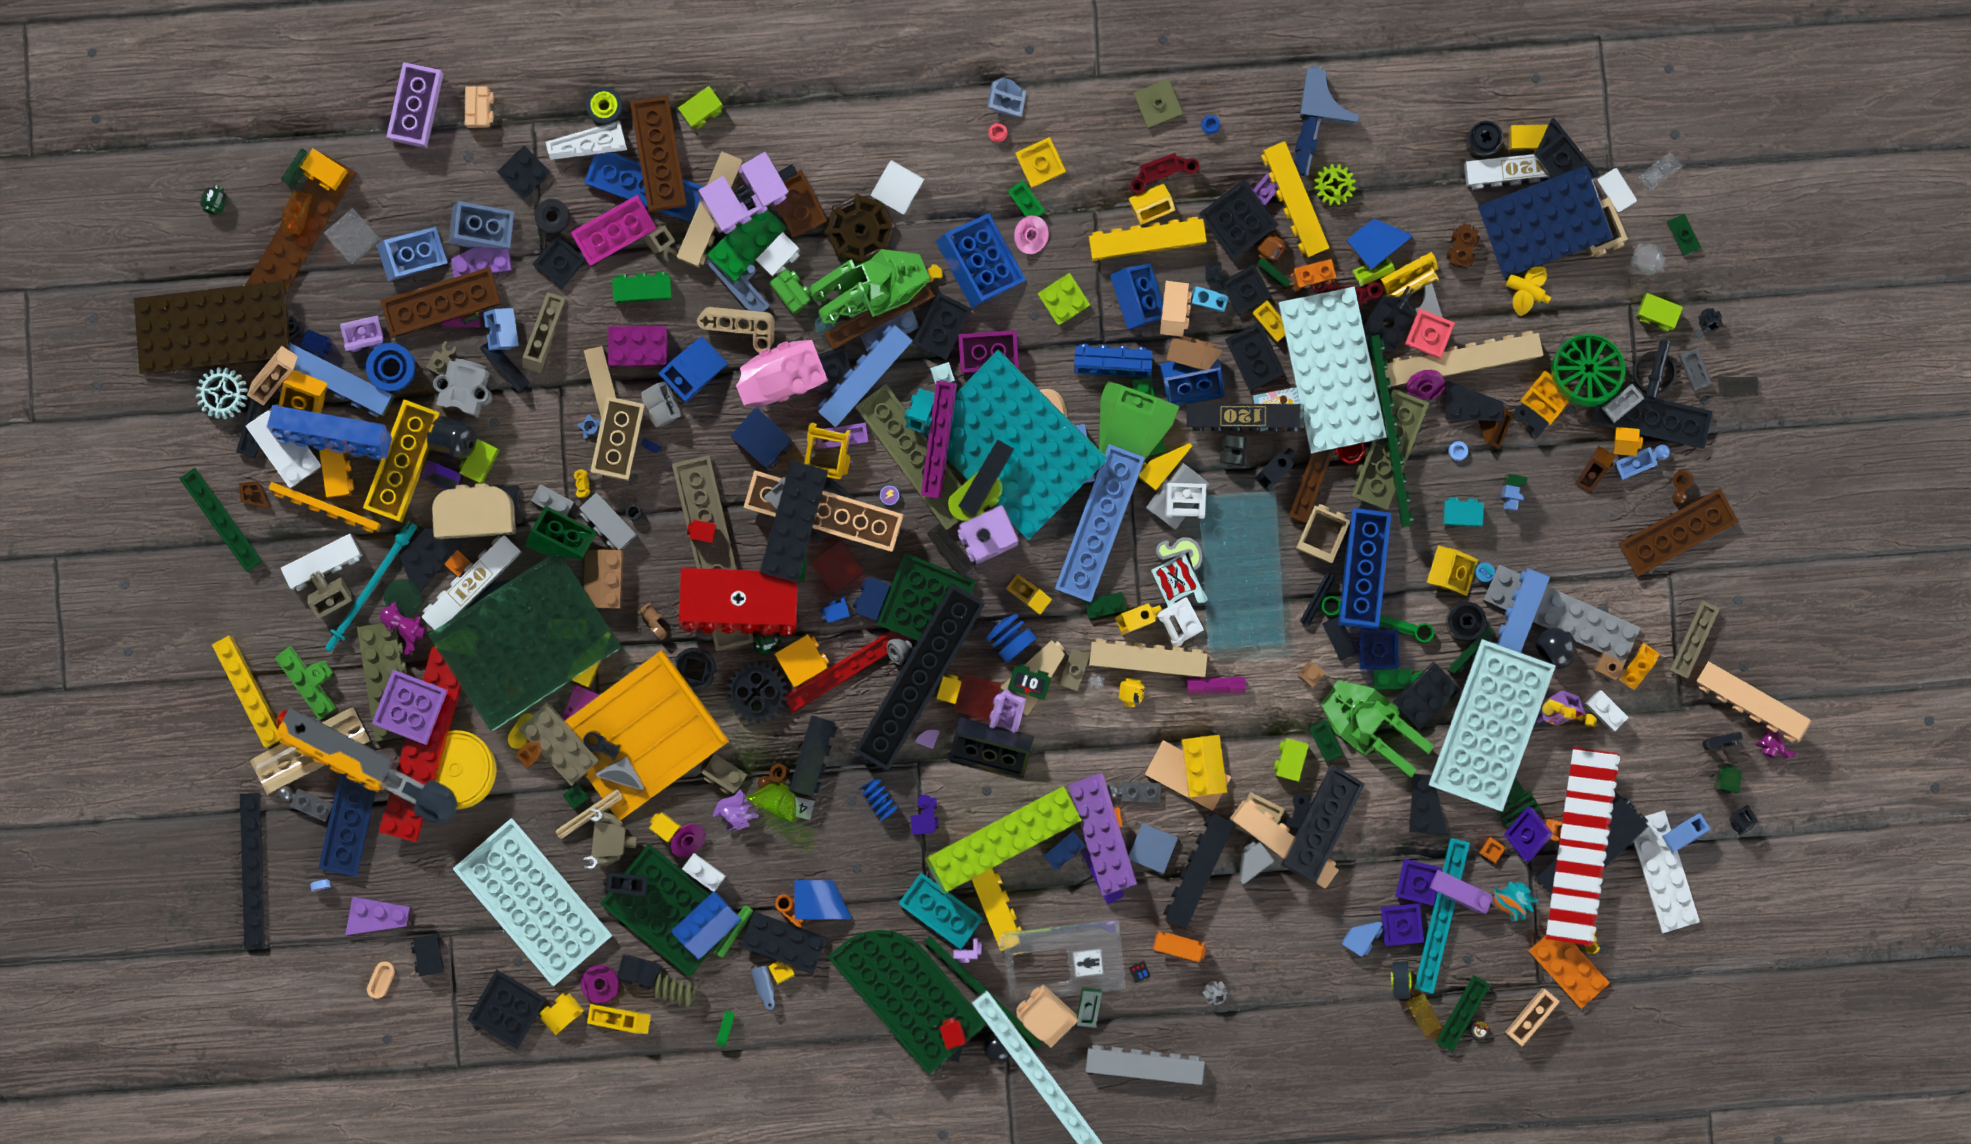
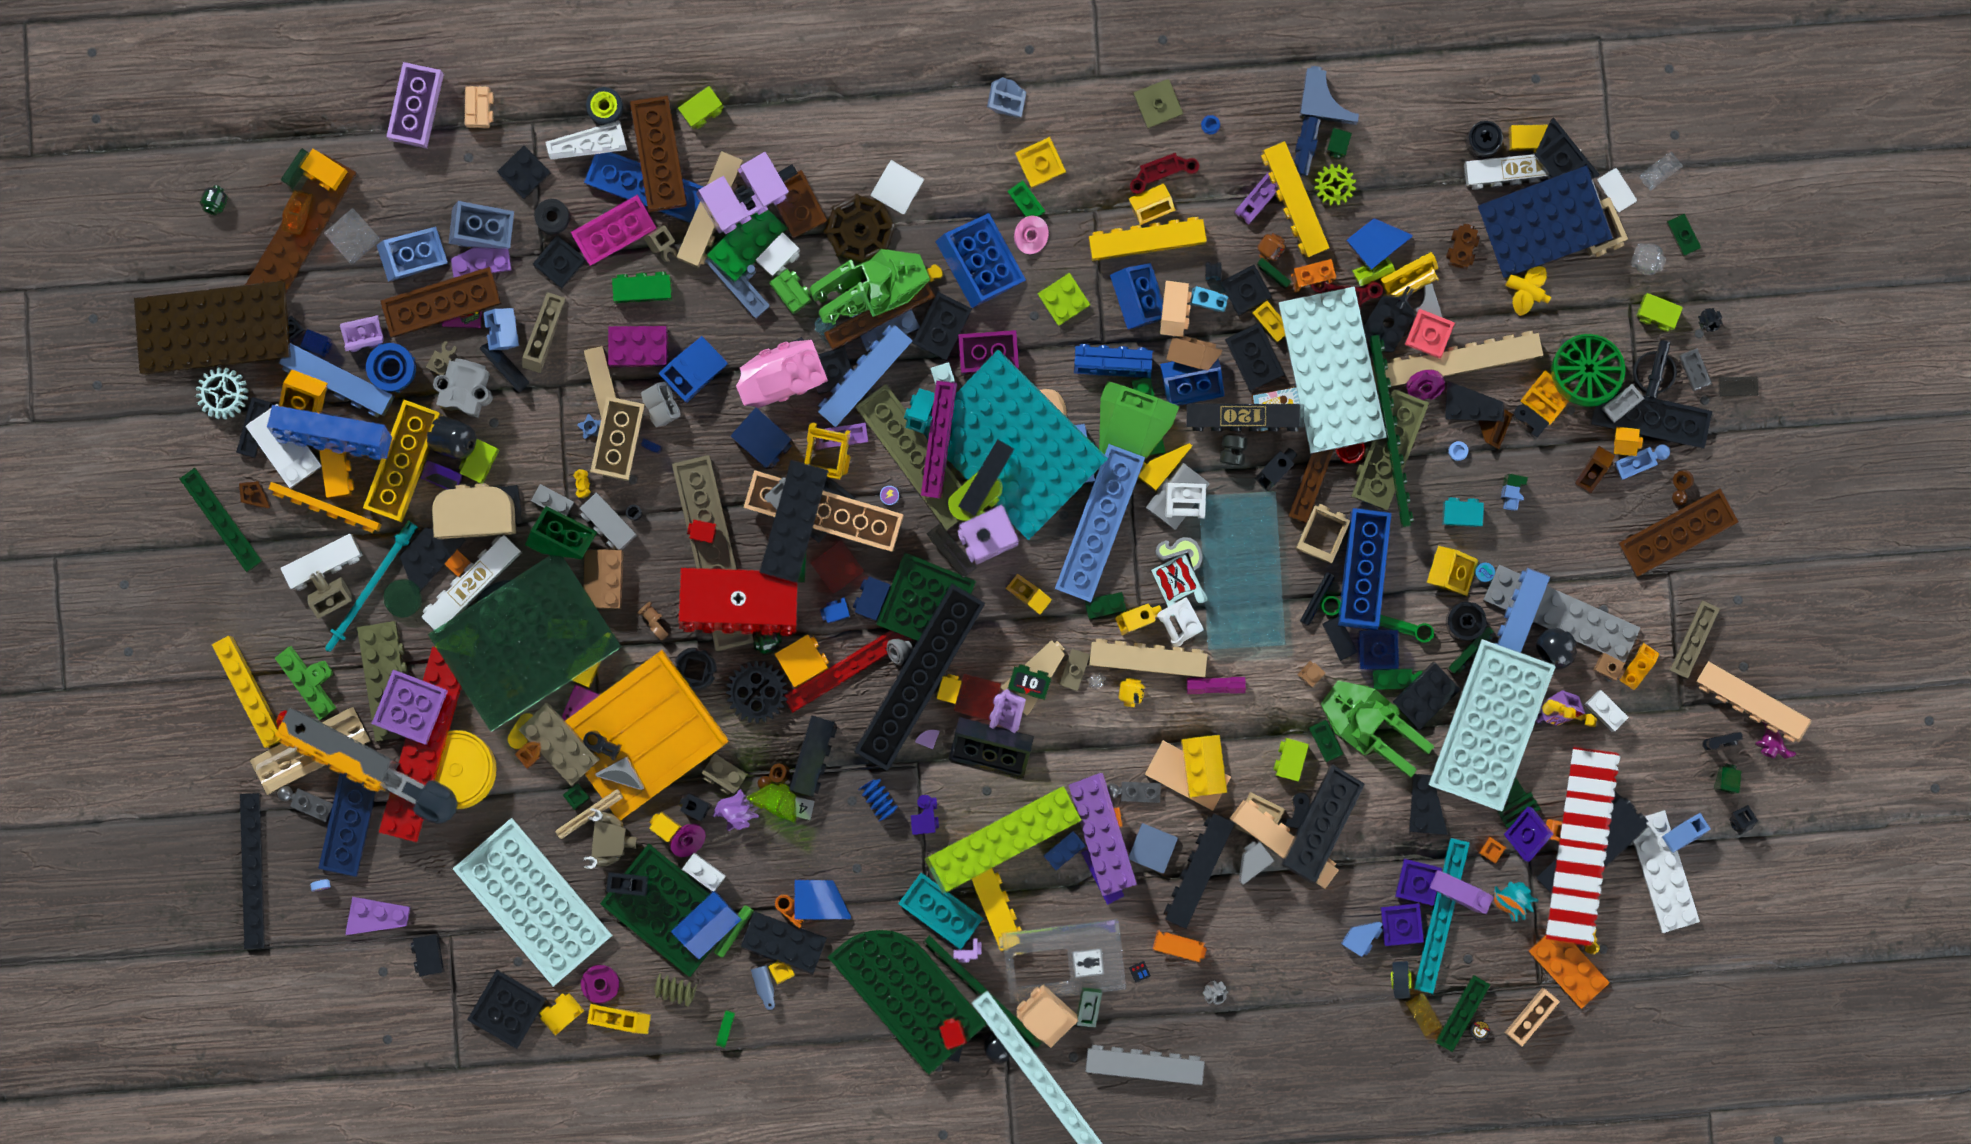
(272, 375): light nougat brick -> none
(381, 980): light nougat tile -> none
(407, 627): magenta animal -> none
(639, 971): black brick -> none
(699, 806): none -> black brick
(737, 326): tan beam -> none
(997, 132): coral plate -> none
(1010, 638): blue wheel -> none
(1238, 219): black plate -> none
(1338, 143): none -> dark green brick

